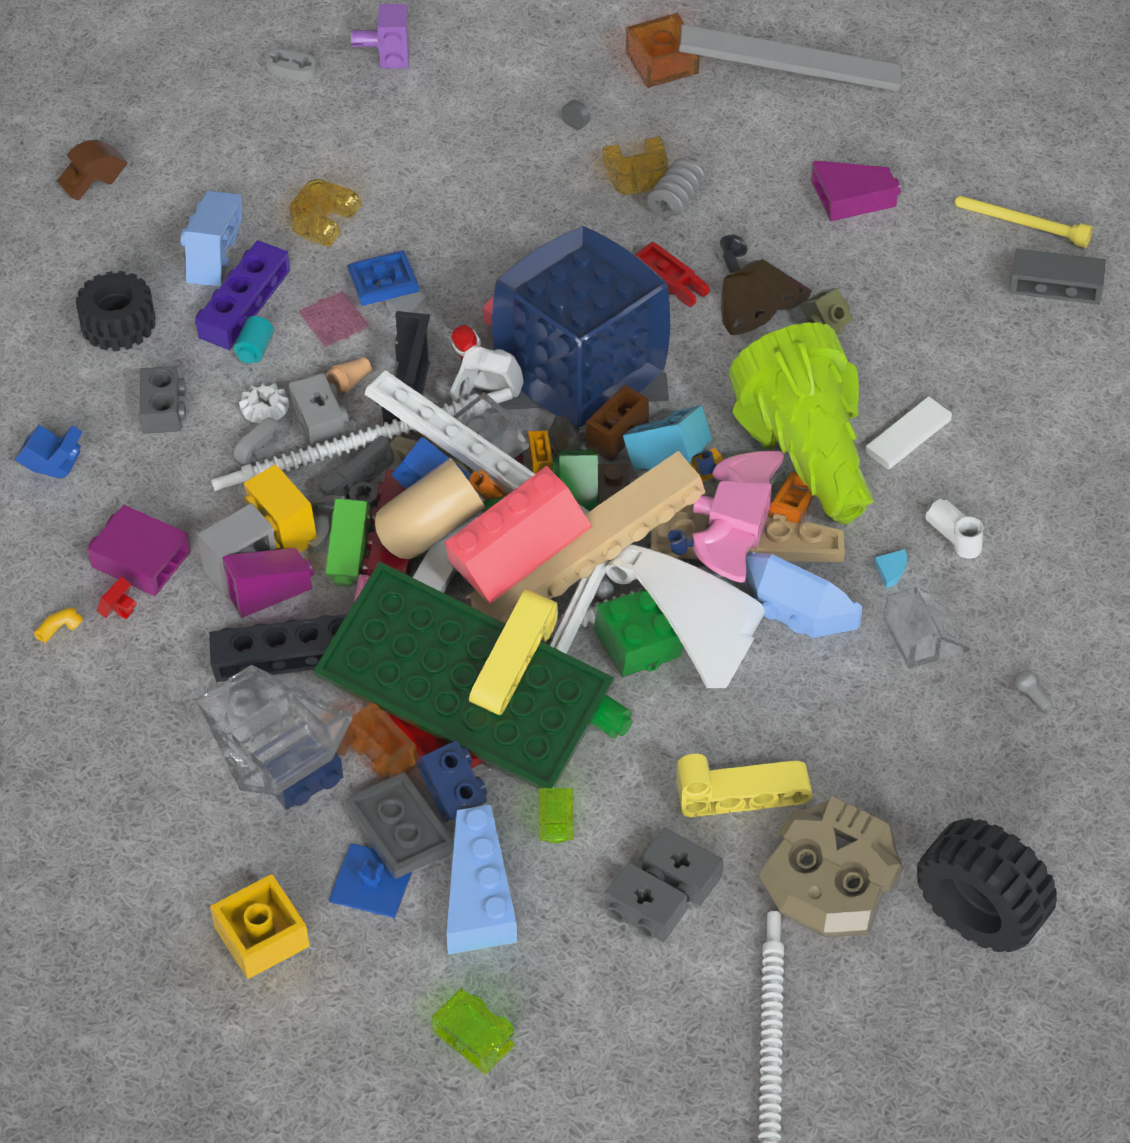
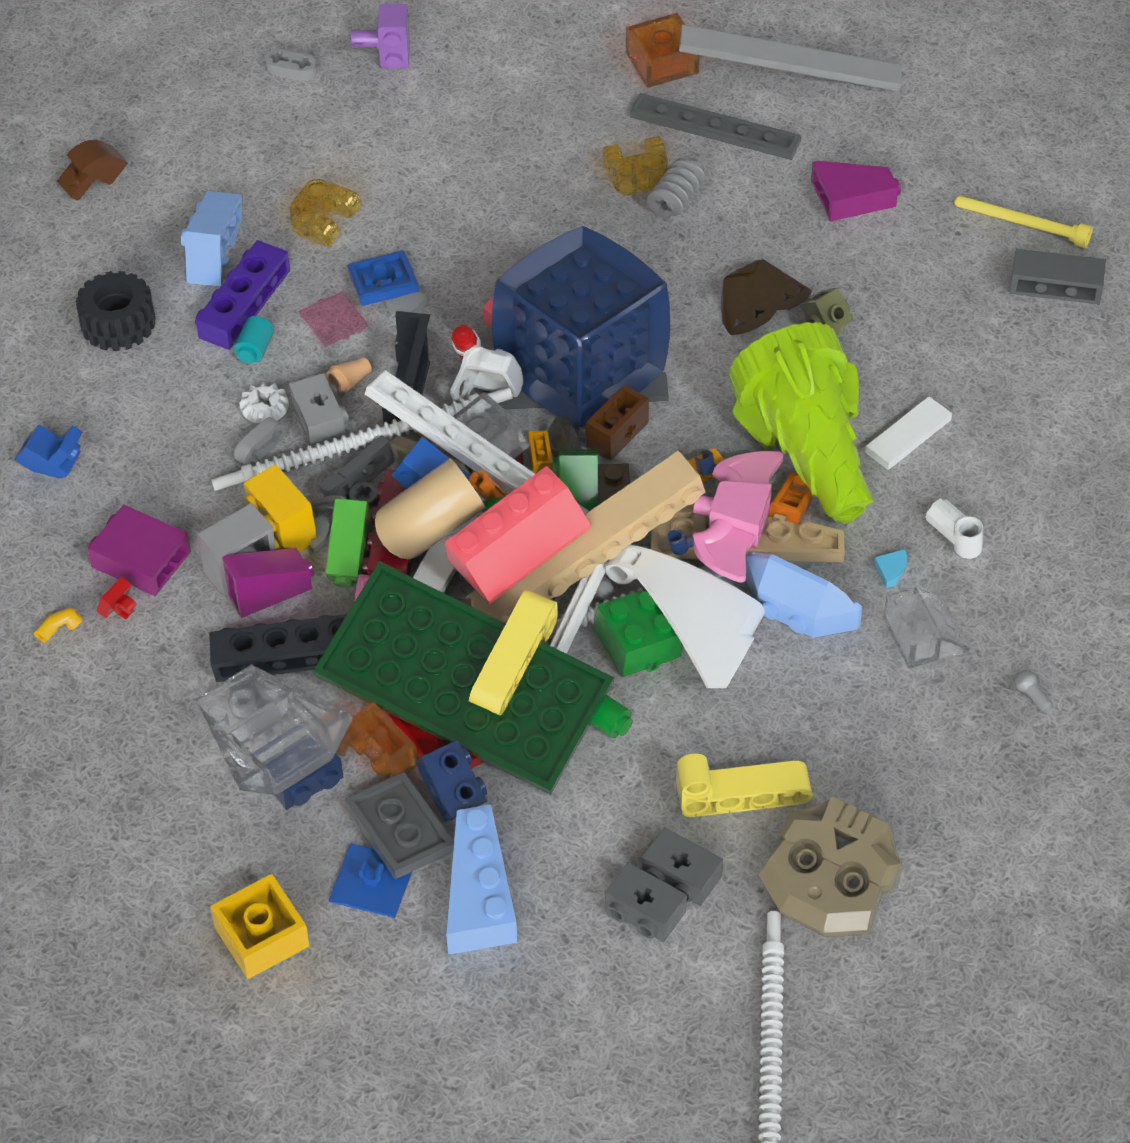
(160, 399): dark grey brick -> none
(473, 1030): clear neon green brick -> none
(556, 815): clear neon green brick -> none
(575, 114): dark grey tile -> none
(655, 441): medium azure brick -> none
(674, 273): red hinge -> none
(715, 126): none -> dark grey tile
(733, 247): black plate -> none
(987, 885): black tyre -> none

